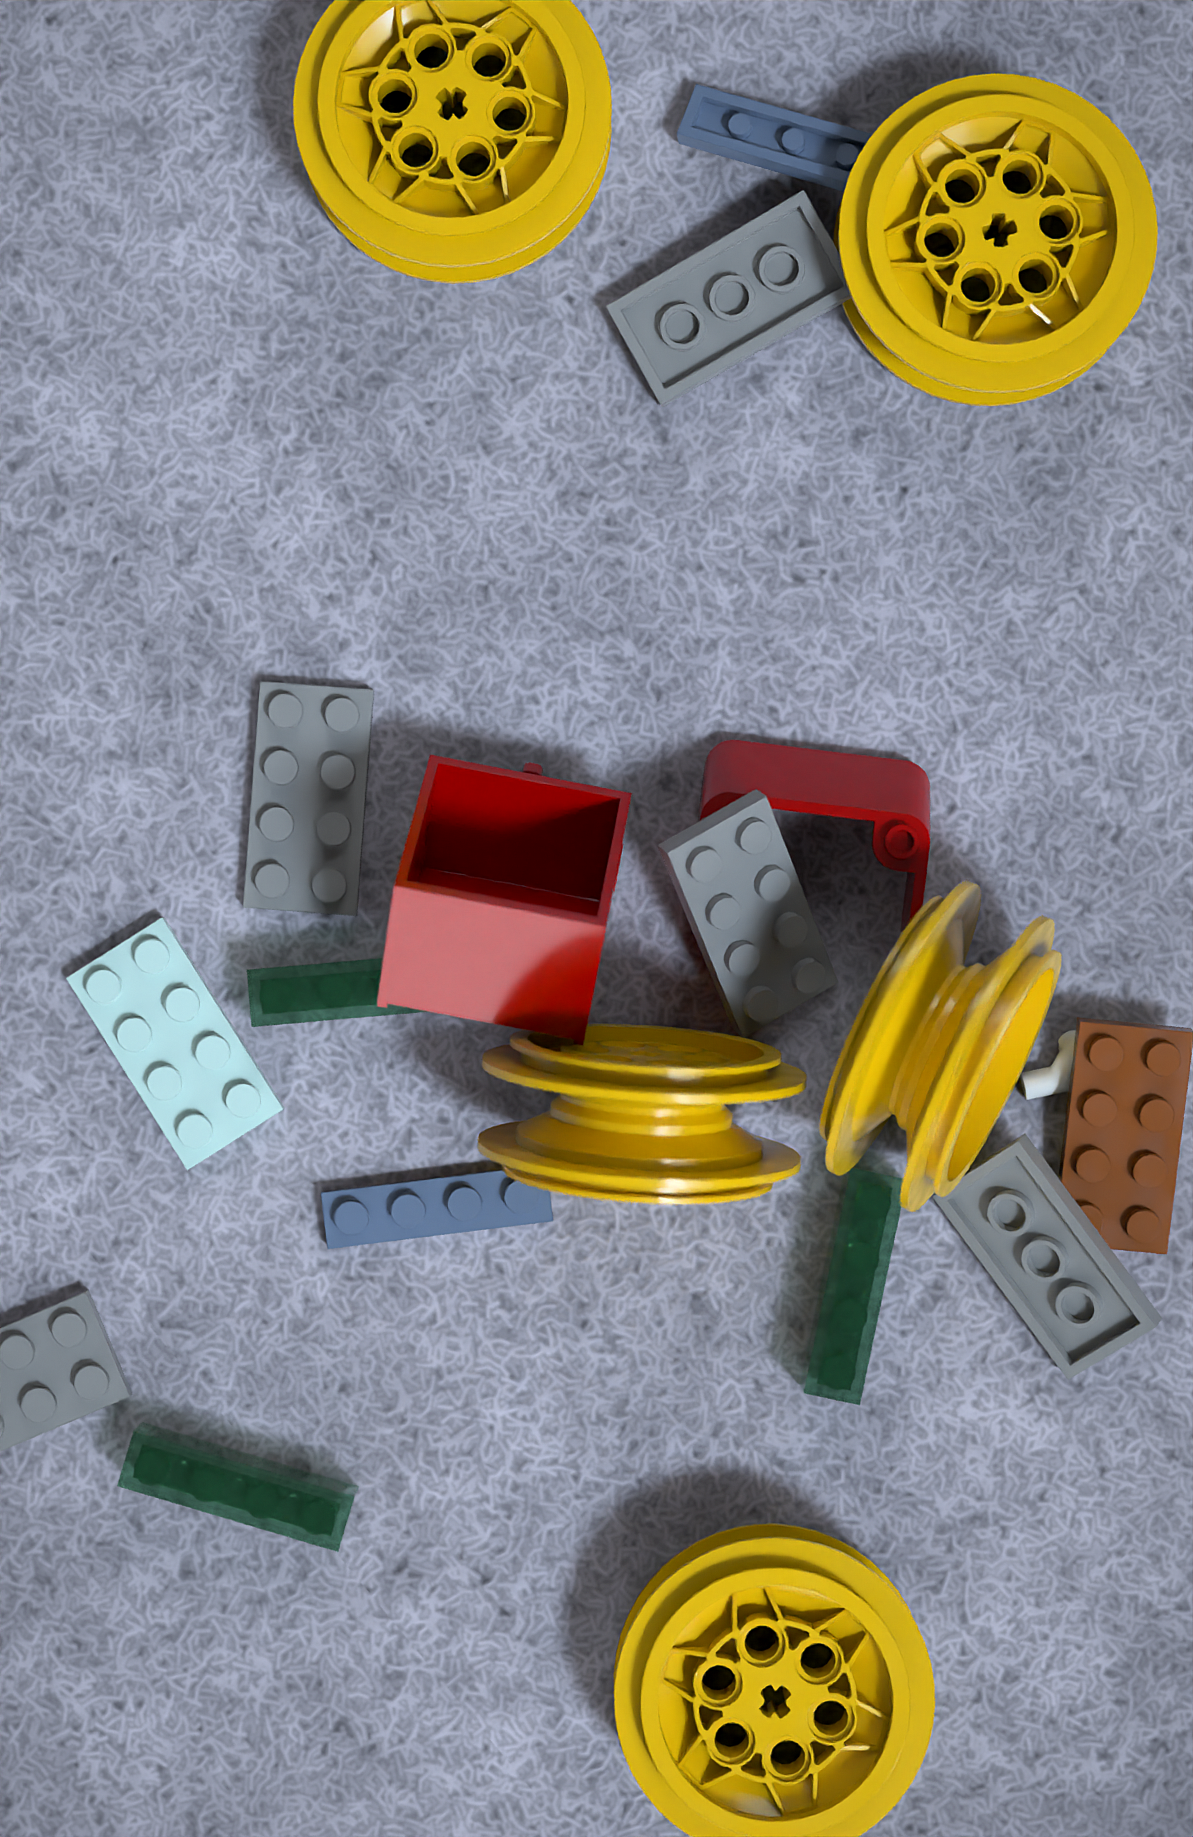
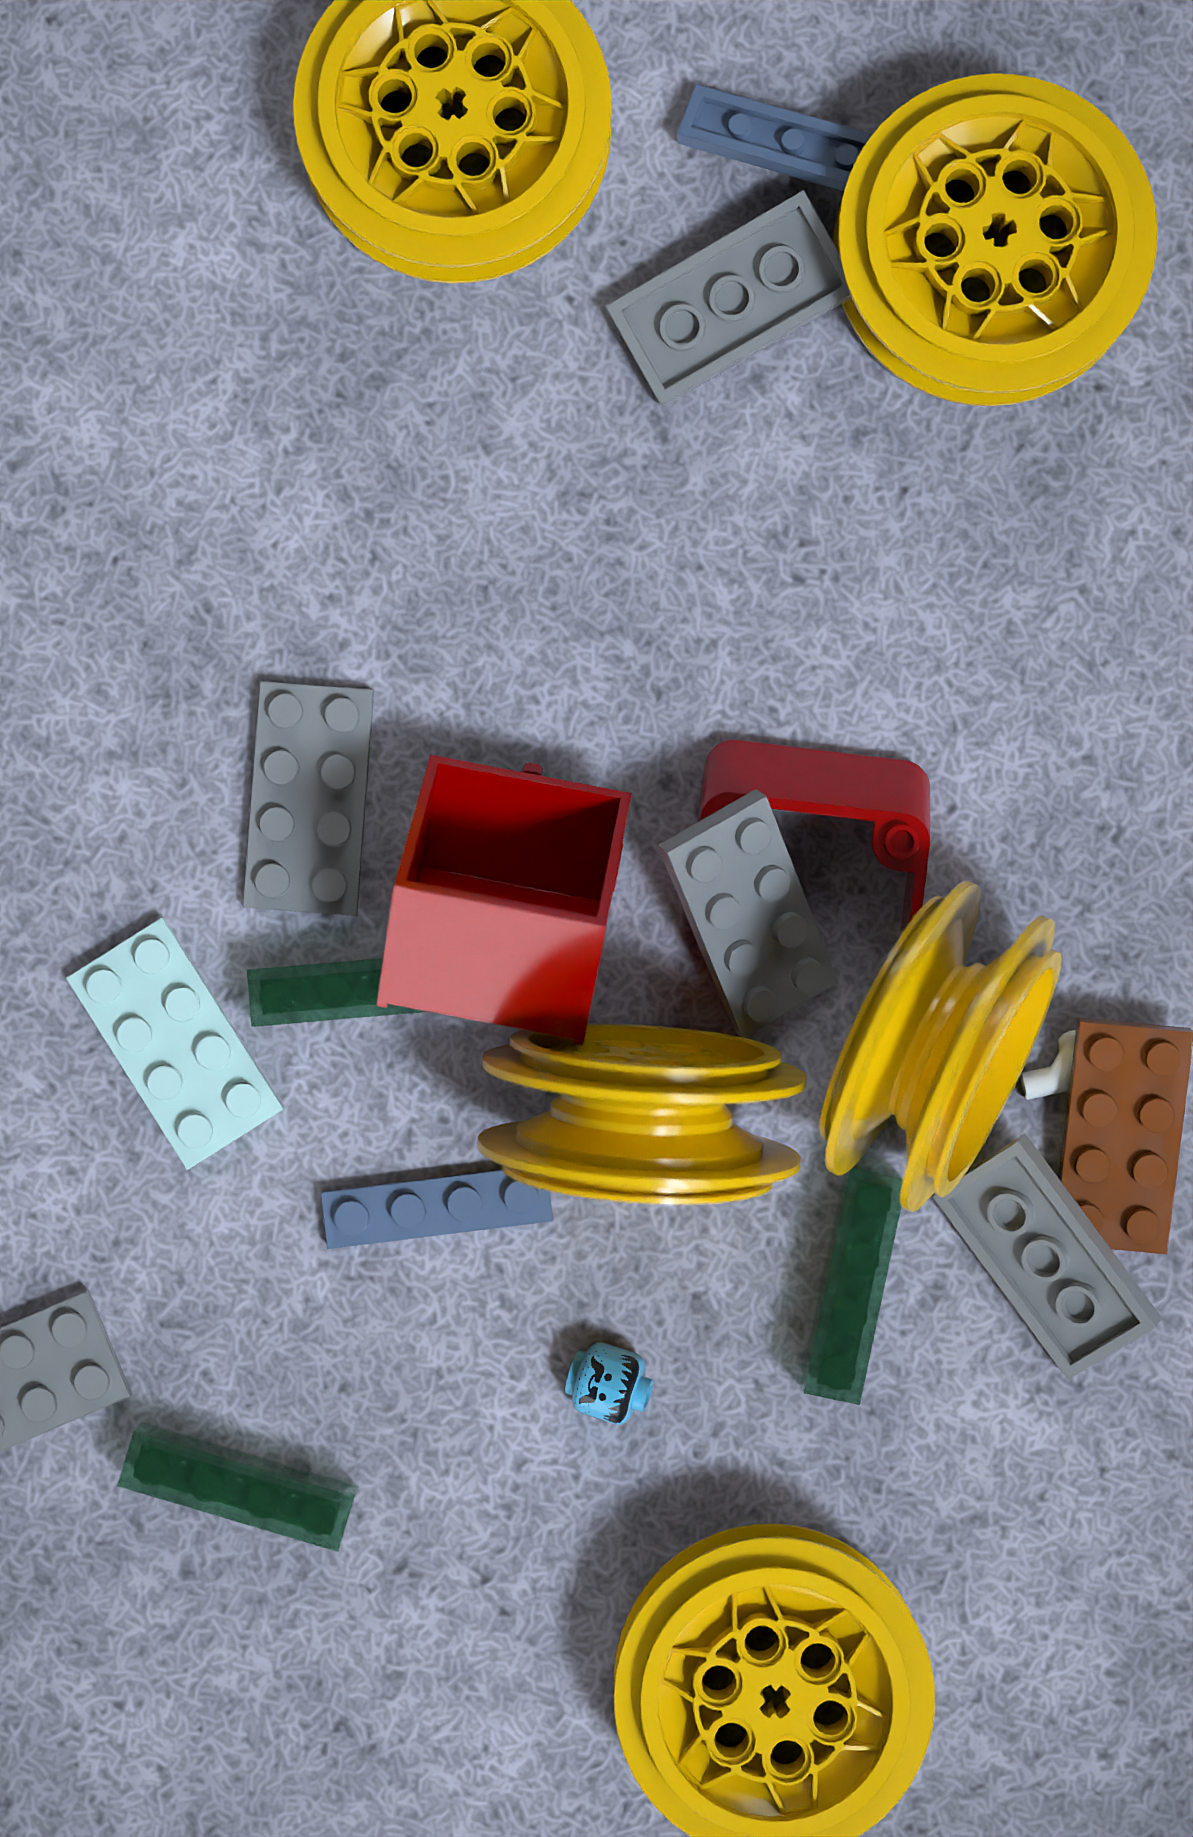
(608, 1383): none -> medium azure head

